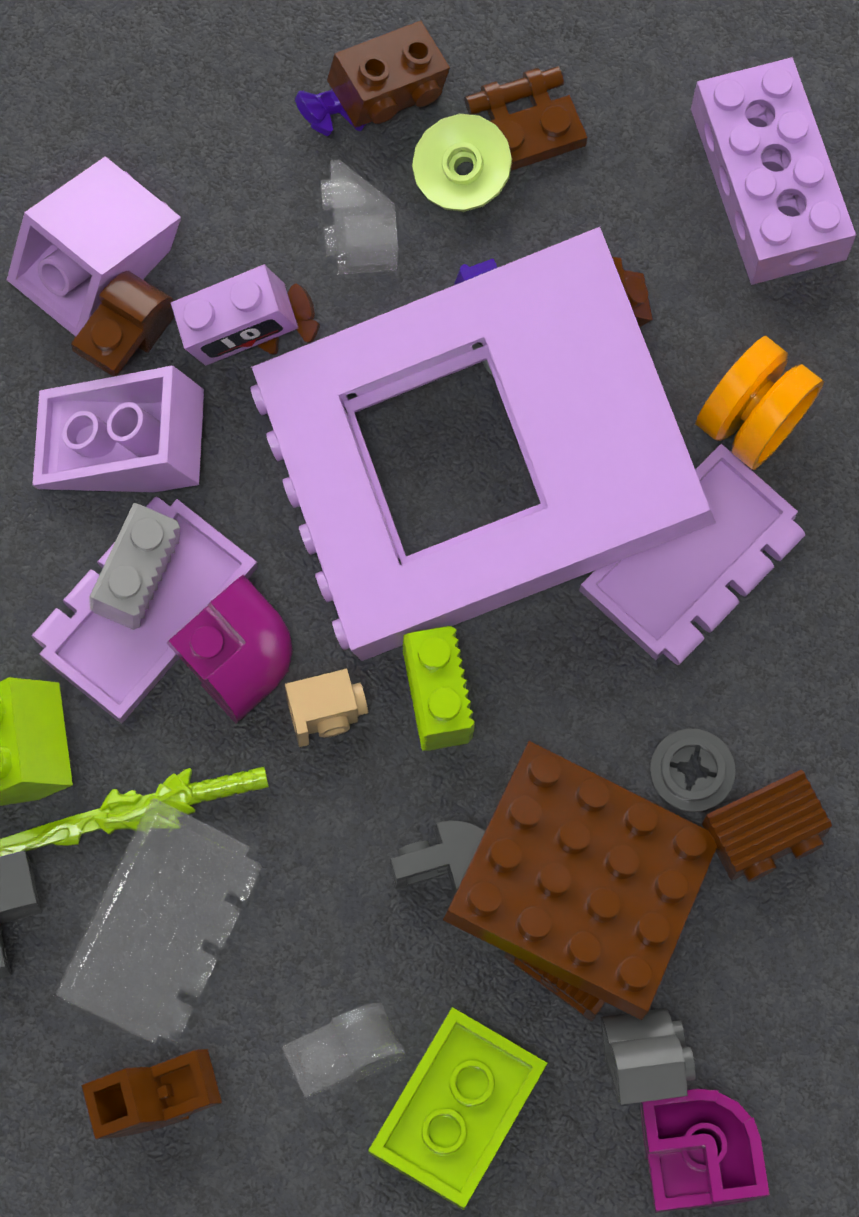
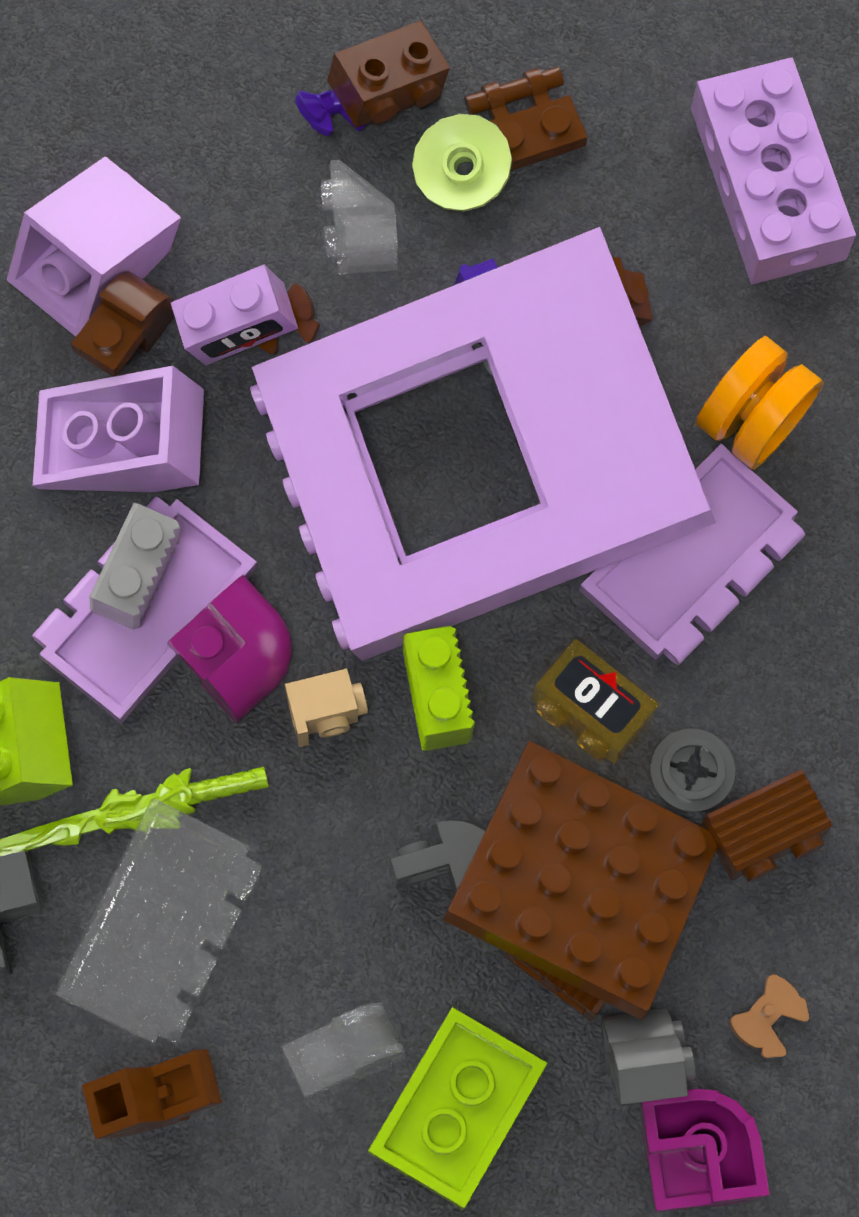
(593, 703): none -> clear yellow brick
(755, 1027): none -> medium nougat piece

